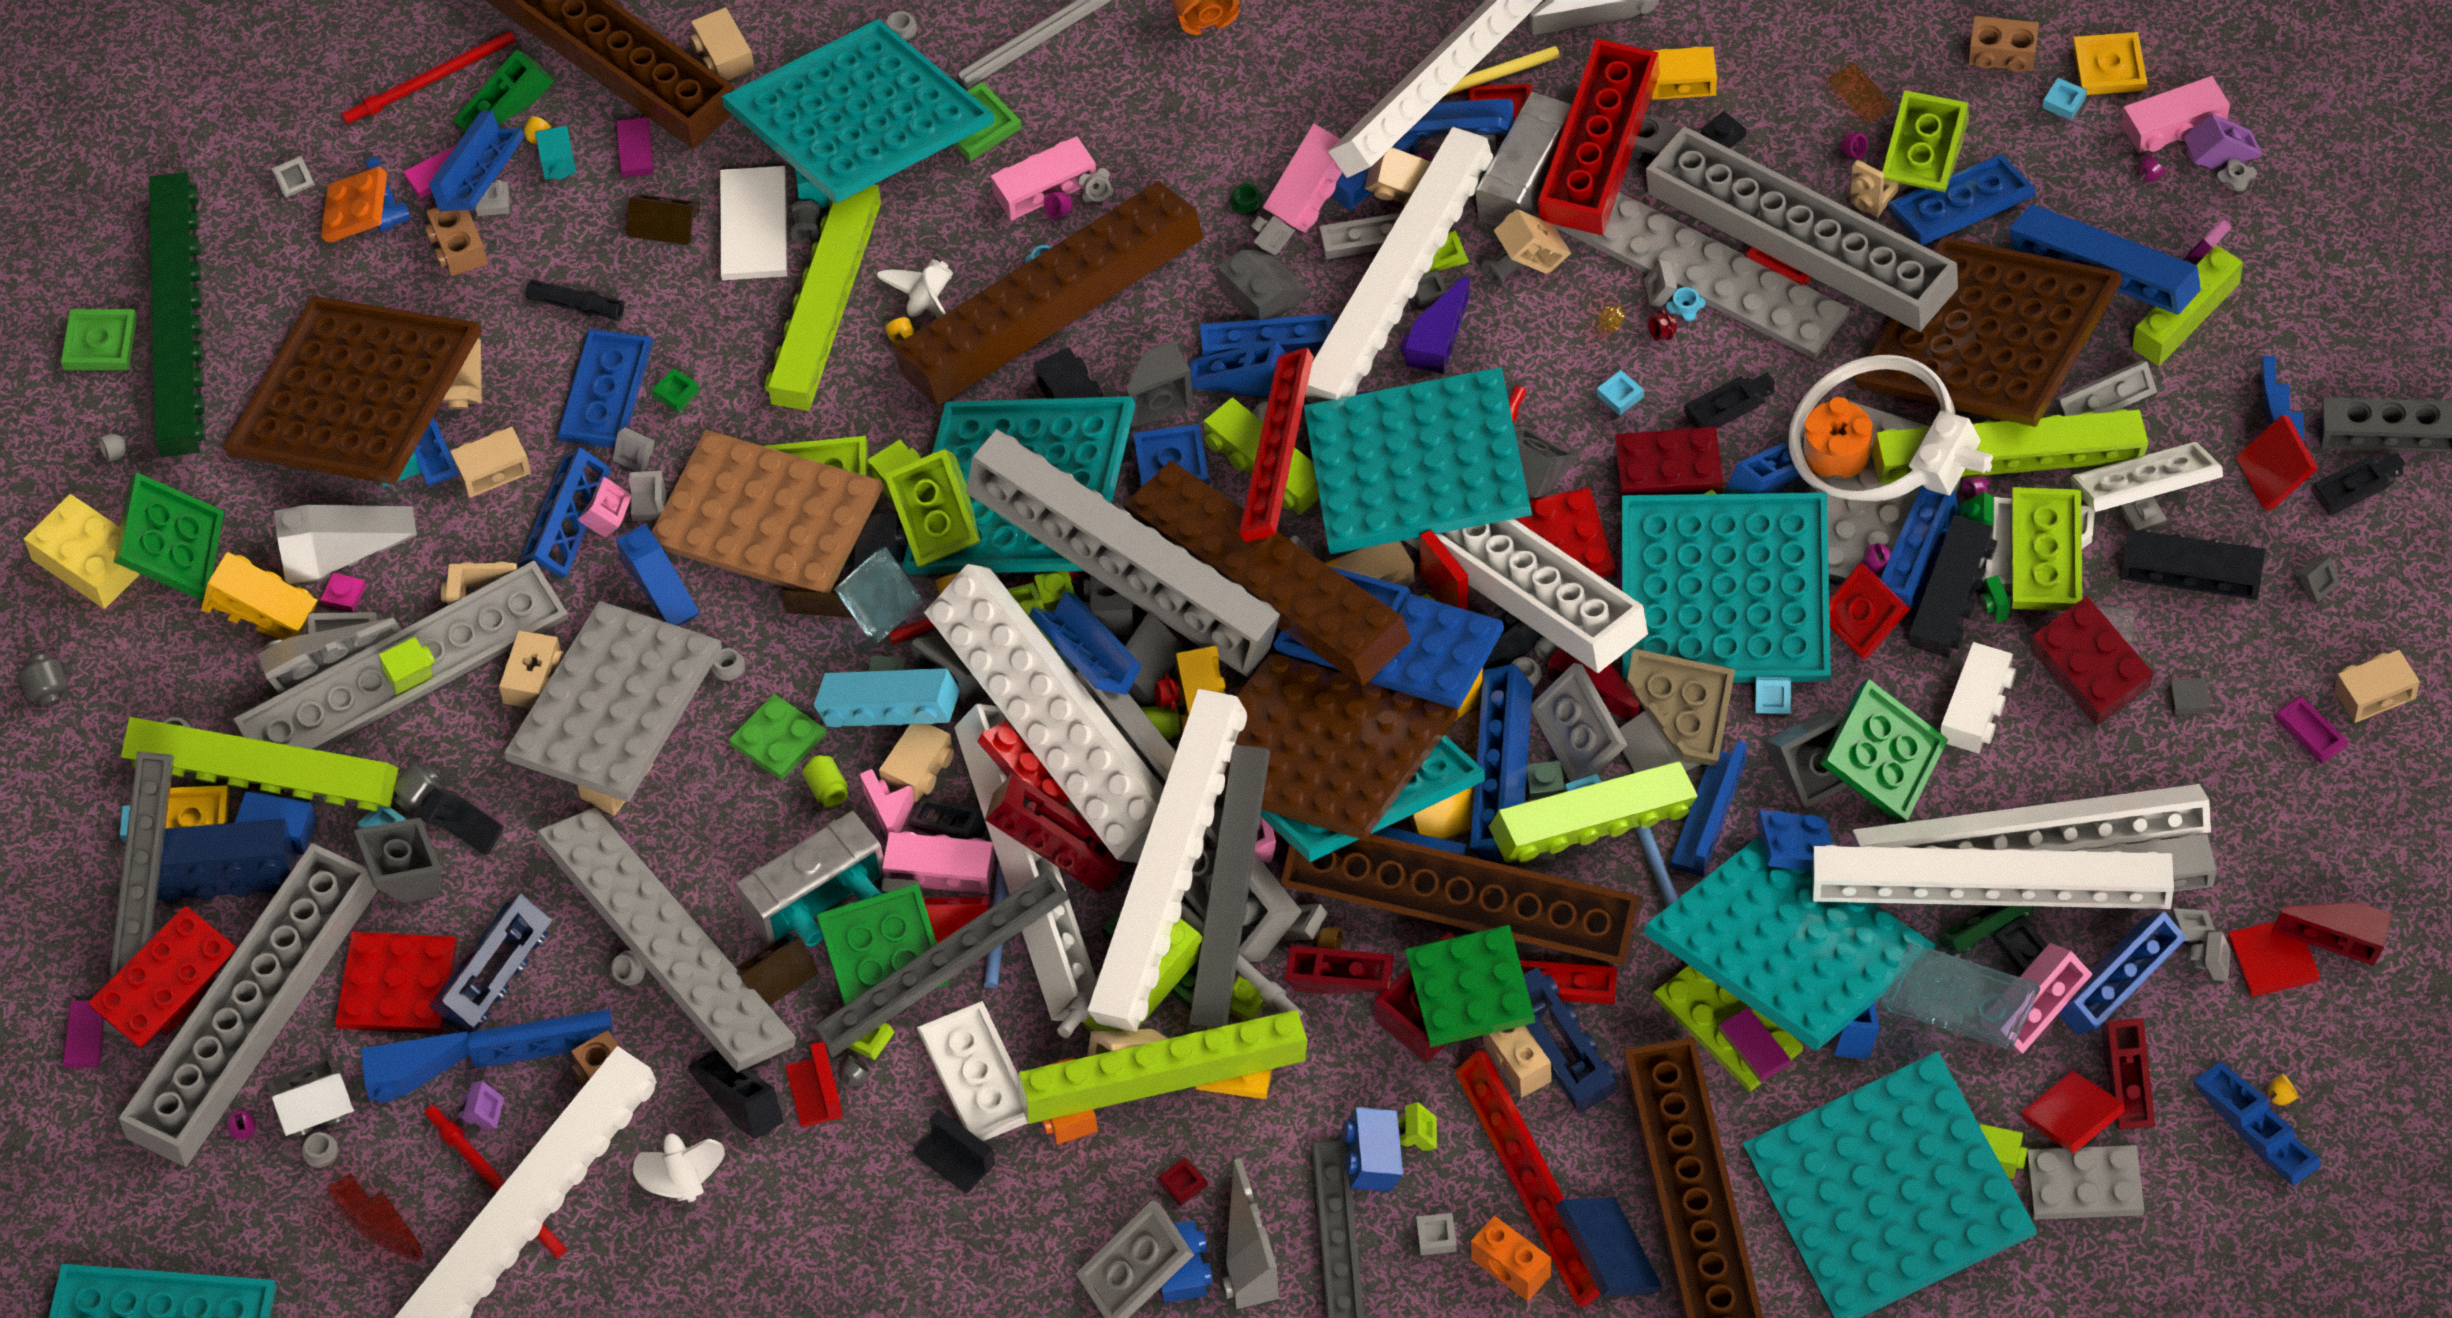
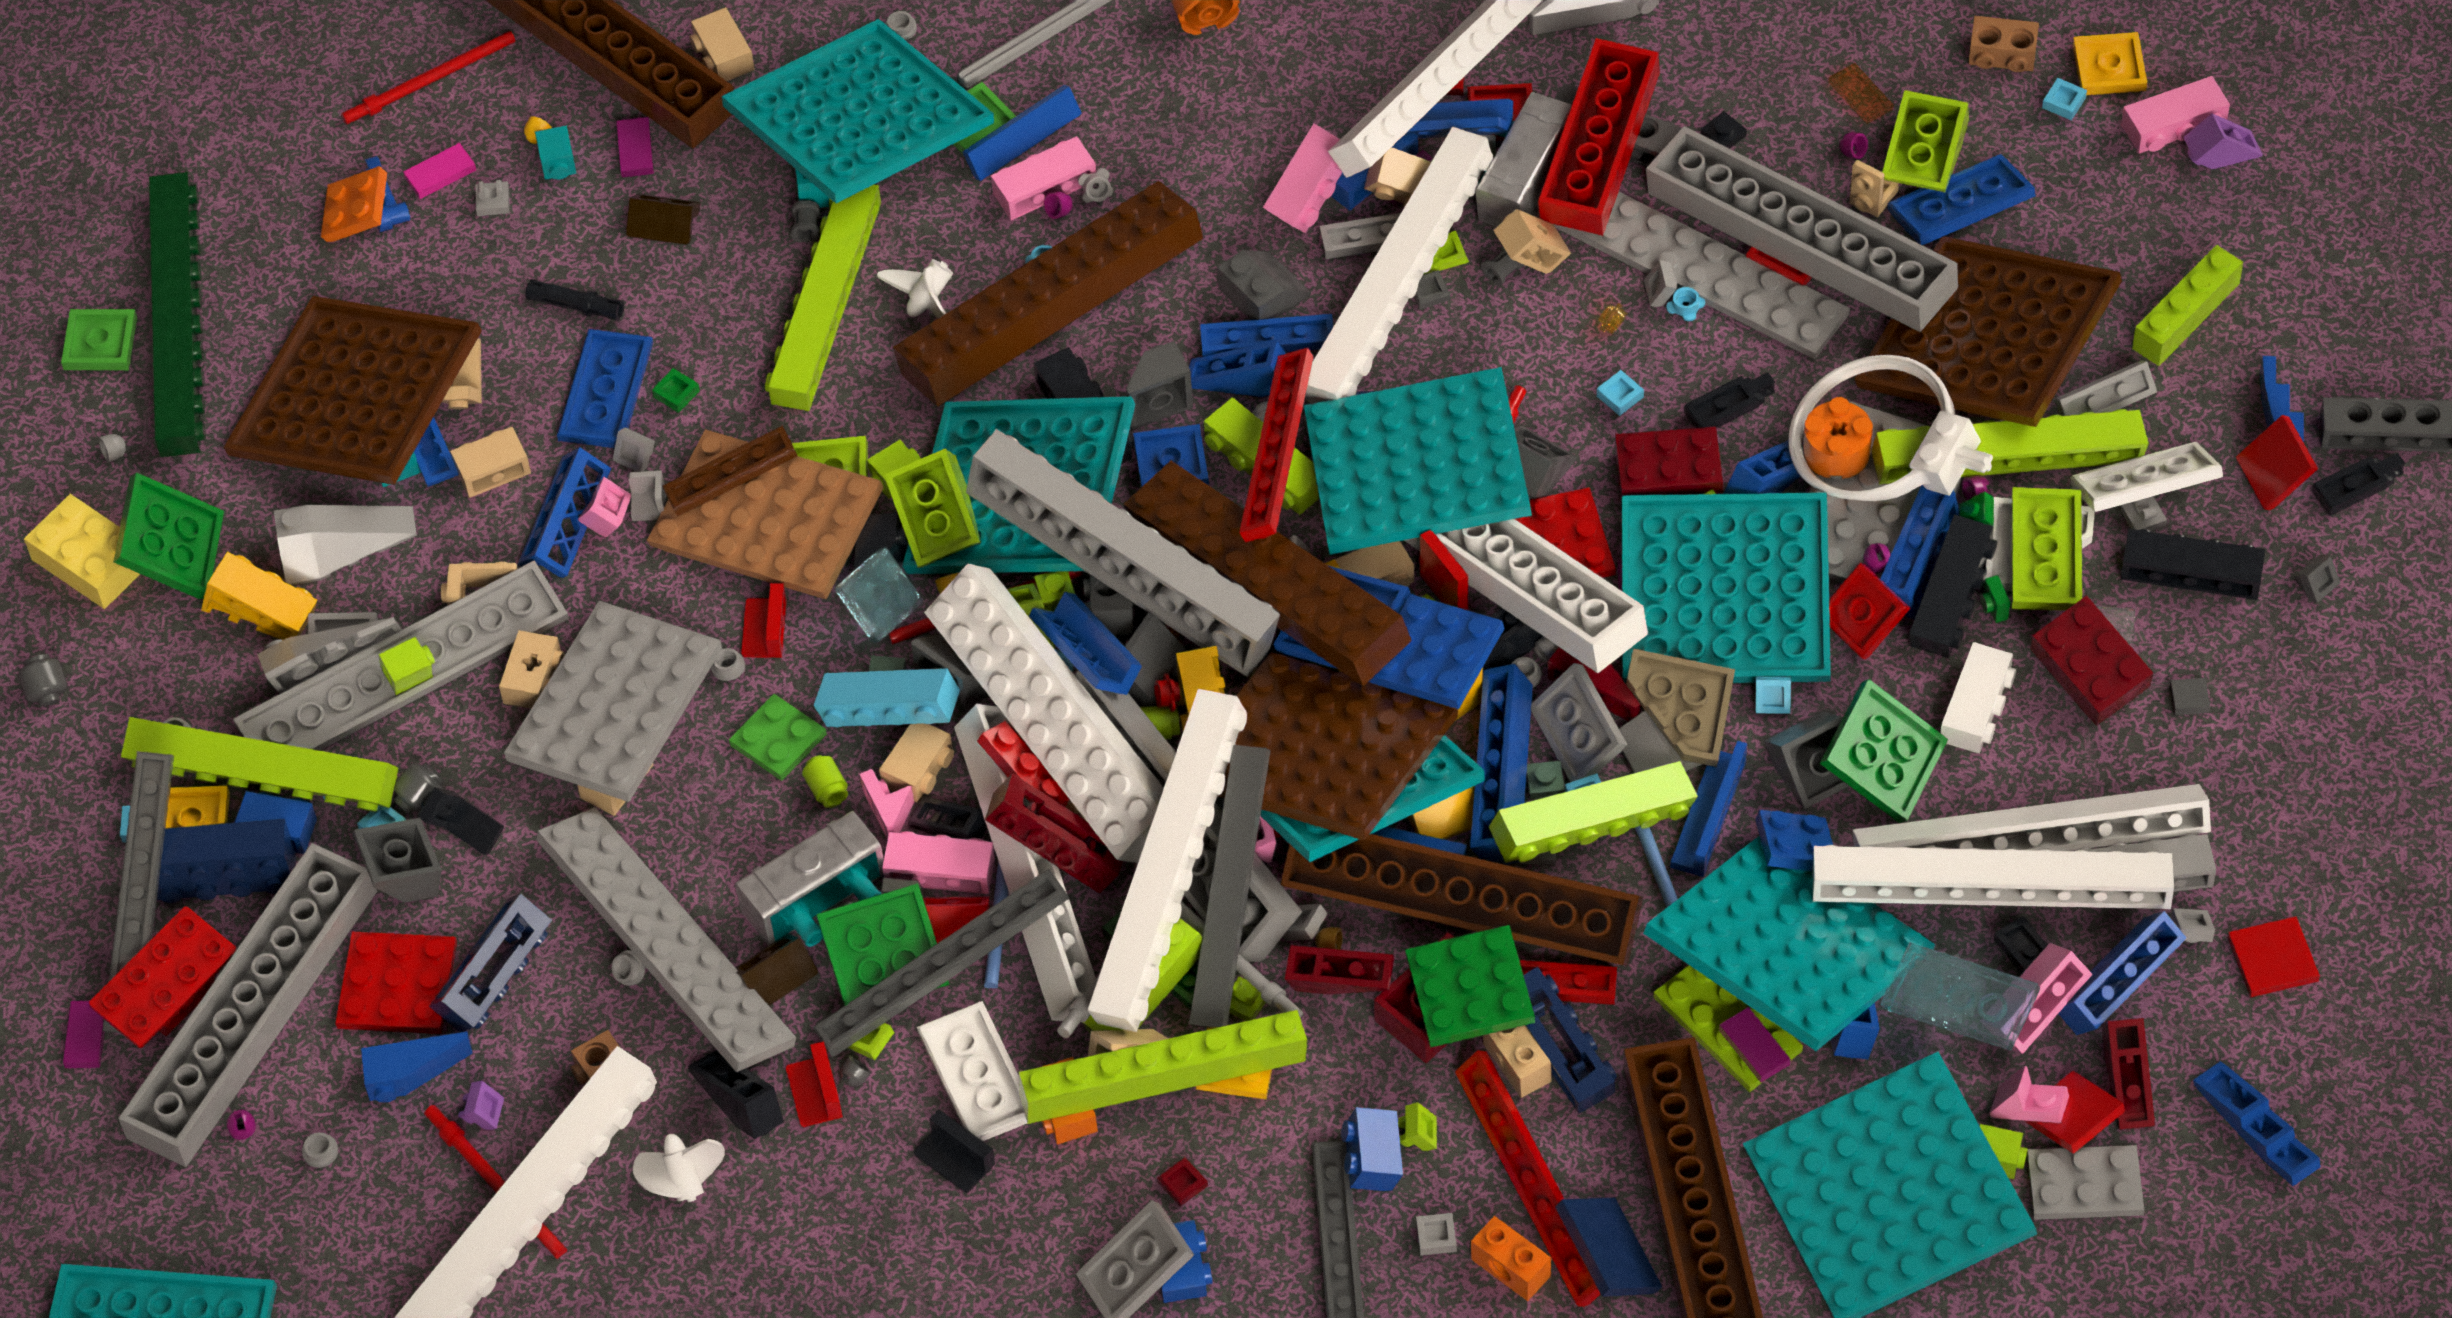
(292, 177): light grey slope -> none
(310, 1097): slope -> none
(343, 592): dark pink plate -> none
(374, 1218): clear red slope -> none
(457, 240): medium nougat brick -> none
(469, 160): blue fence -> none
(508, 91): green slope -> none
(536, 1038): blue fence -> none
(656, 576): blue slope -> none
(729, 470): none -> reddish brown tile
(753, 223): white tile -> none
(765, 624): none -> red panel
(815, 603): dark brown panel -> none
(901, 326): yellow hinge -> none
(1022, 132): none -> blue tile
(1246, 199): dark green plate -> none
(1249, 1256): light grey wedge -> none
(1272, 233): light grey tile -> none
(1436, 330): dark purple slope -> none
(1506, 69): light yellow bar -> none
(1662, 325): dark red plate -> none
(1686, 73): yellow brick -> none
(1984, 922): dark green plate -> none
(2029, 1102): none -> bright pink slope
(2144, 271): blue brick -> none
(2154, 169): magenta hinge -> none
(2208, 242): magenta tile -> none
(2213, 956): light grey tile -> none
(2233, 181): light grey plate -> none
(2284, 1089): yellow hinge -> none
(2311, 729): magenta tile -> none
(2342, 928): dark red slope -> none
(2376, 685): tan brick -> none

